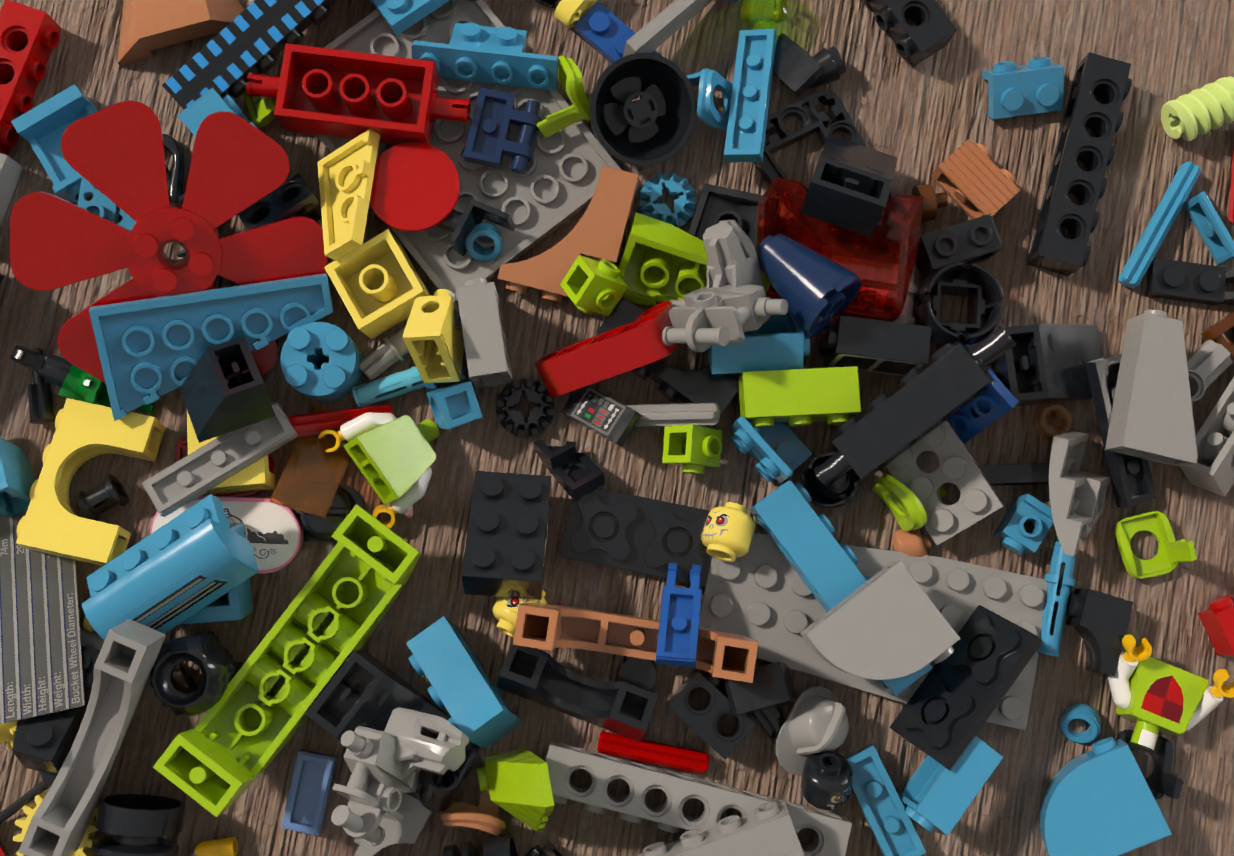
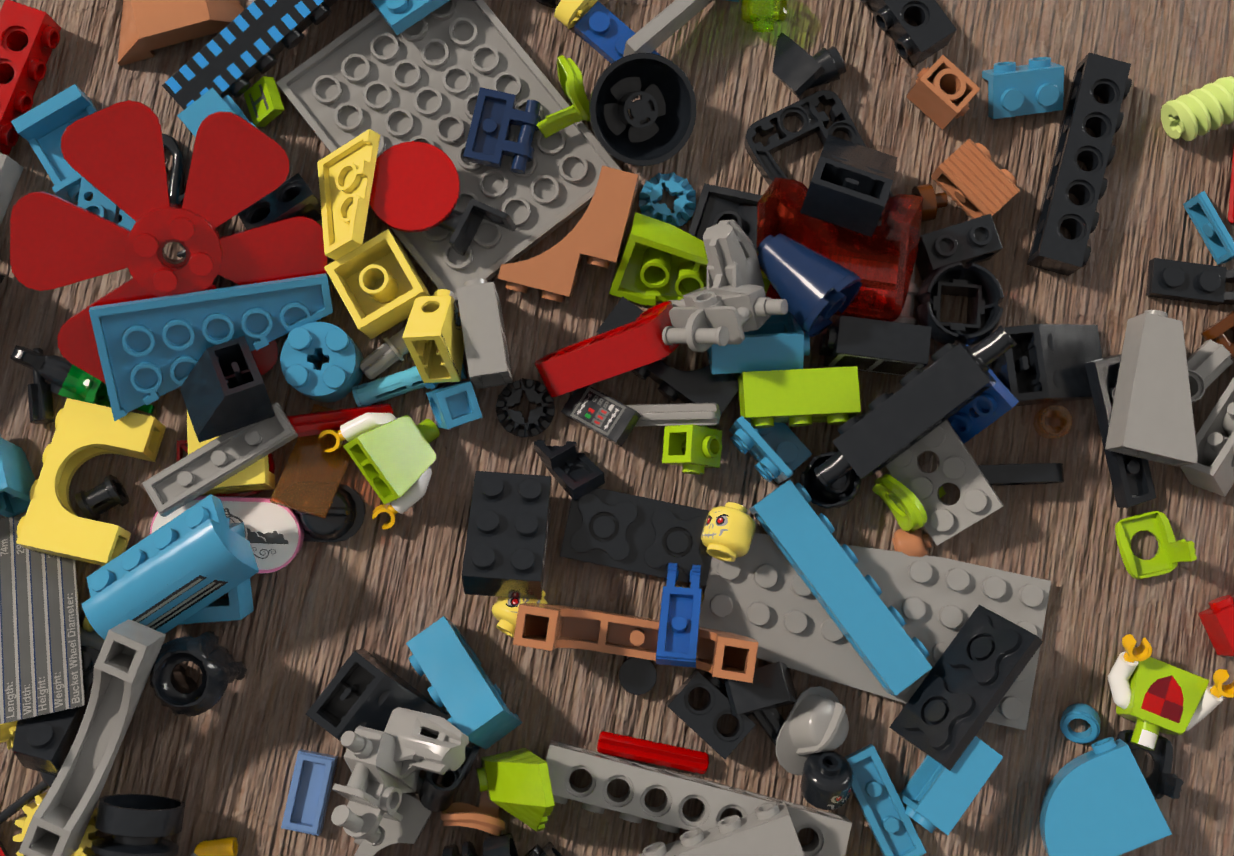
(292, 664): lime slope -> none
(357, 91): red brick -> none
(479, 253): dark azure piece -> none
(489, 57): dark azure bracket -> none
(597, 292): lime brick -> none
(605, 704): black arch -> none
(708, 81): dark azure piece -> none
(750, 96): dark azure plate -> none
(883, 628): light grey brick -> none
(942, 92): none -> nougat head
(1012, 525): dark azure brick -> none
(1052, 642): dark azure pin -> none
(1074, 494): light grey slope -> none
(1101, 624): black arch -> none
(1159, 225): dark azure axle -> none

